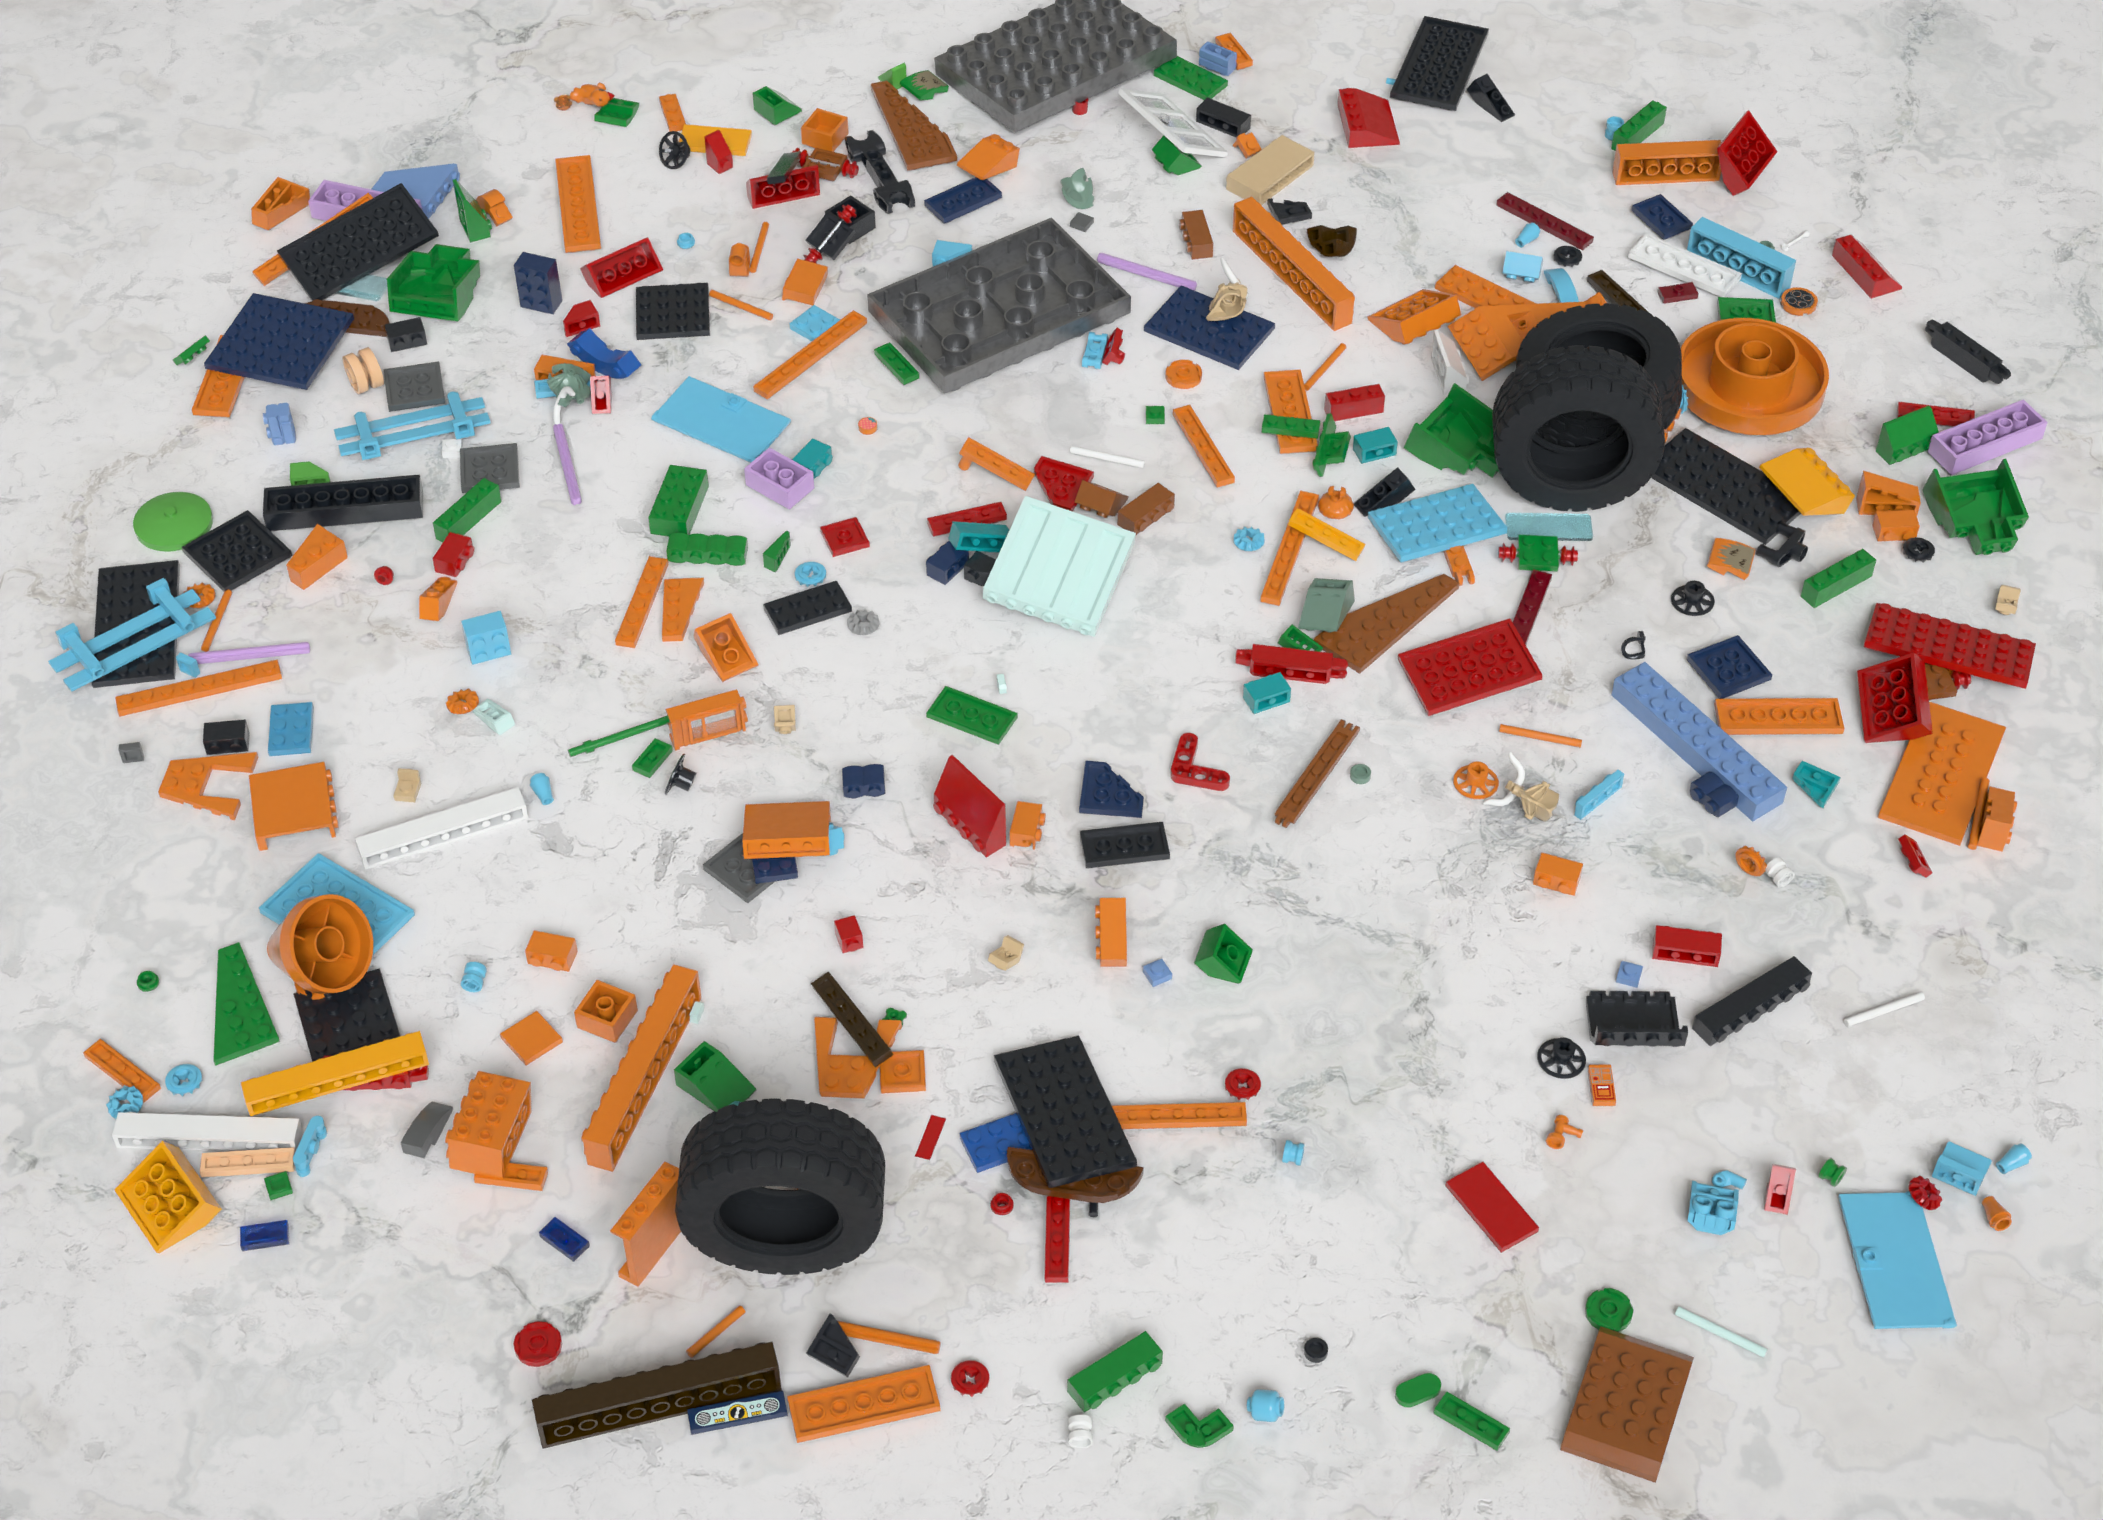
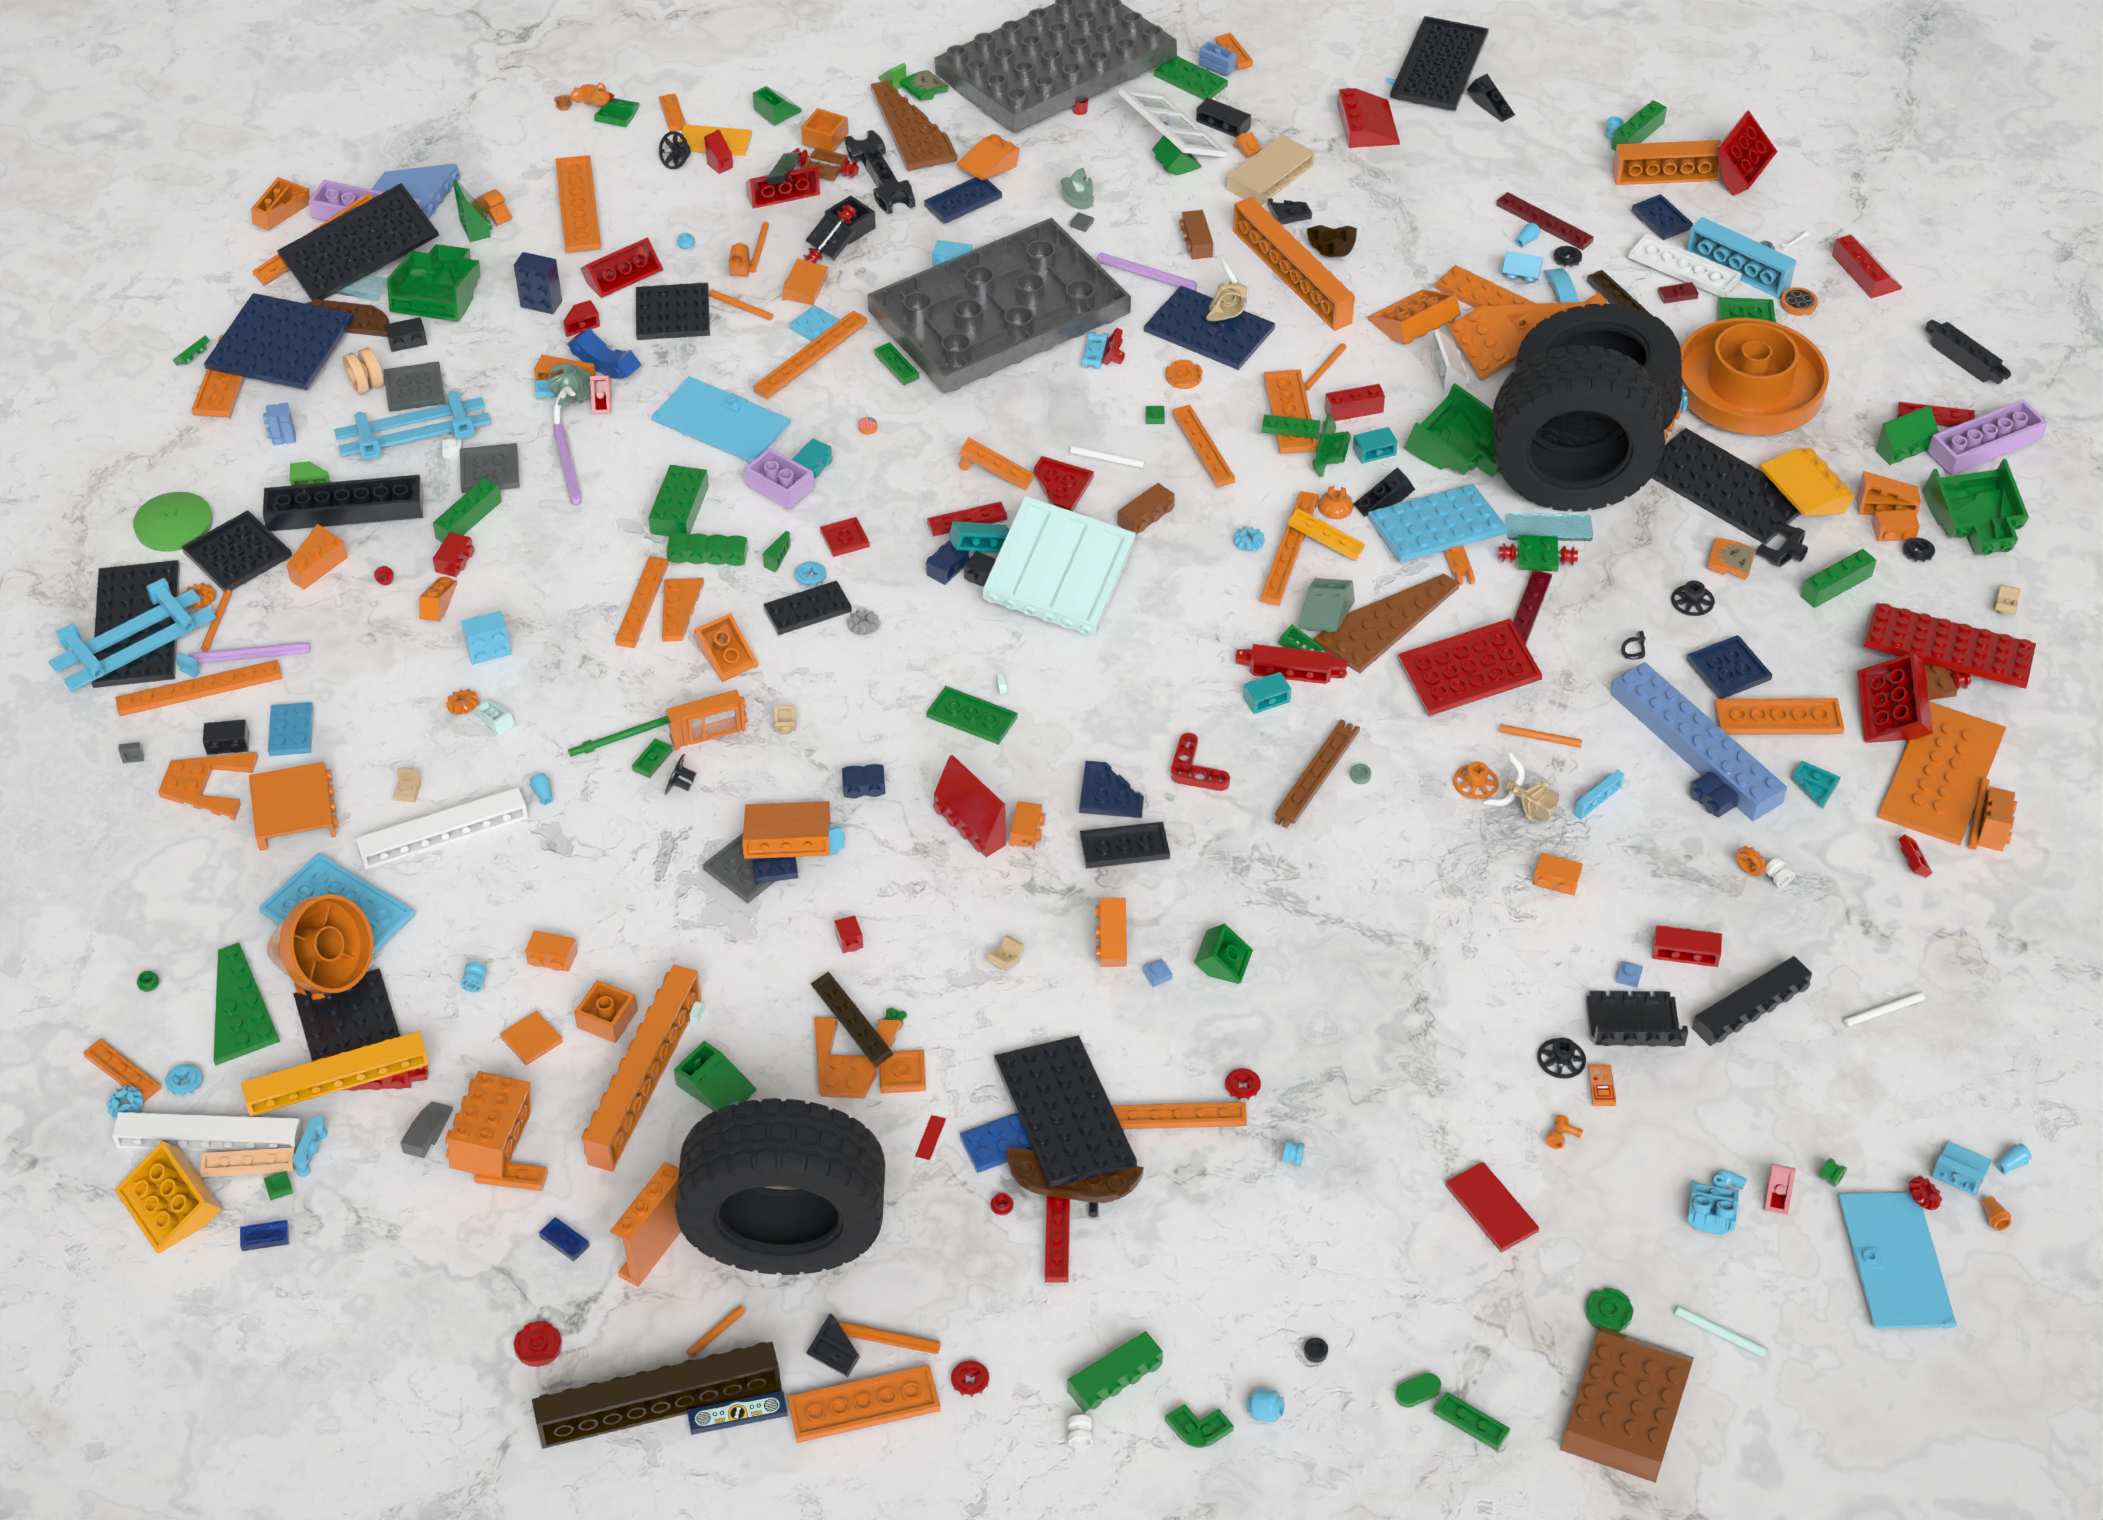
(1100, 498): dark orange slope -> none

